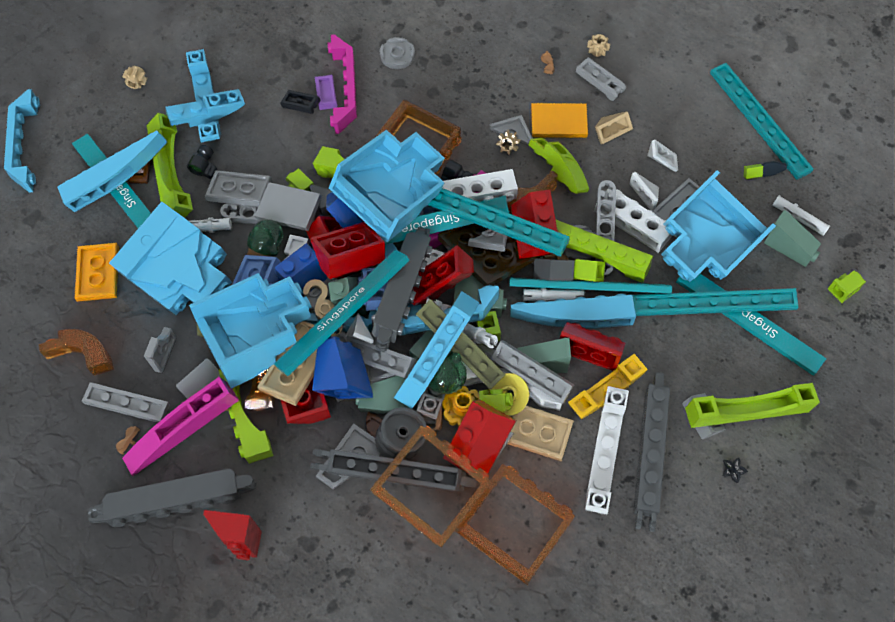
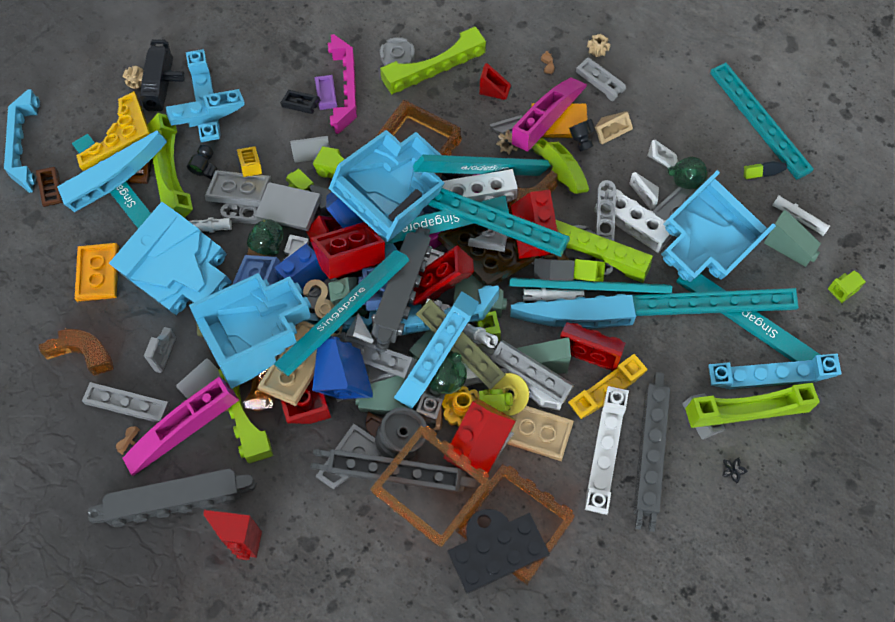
(46, 173): none -> reddish brown slope
(128, 130): none -> yellow plate
(157, 75): none -> black piece
(249, 161): none -> yellow slope
(308, 148): none -> light grey slope
(400, 76): none -> lime arch
(414, 196): none -> black tile
(479, 165): none -> teal tile
(493, 84): none -> red slope
(496, 549): none -> black plate
(545, 113): none -> dark pink slope
(581, 134): none -> black piece
(689, 173): none -> clear green piece
(774, 374): none -> medium azure slope

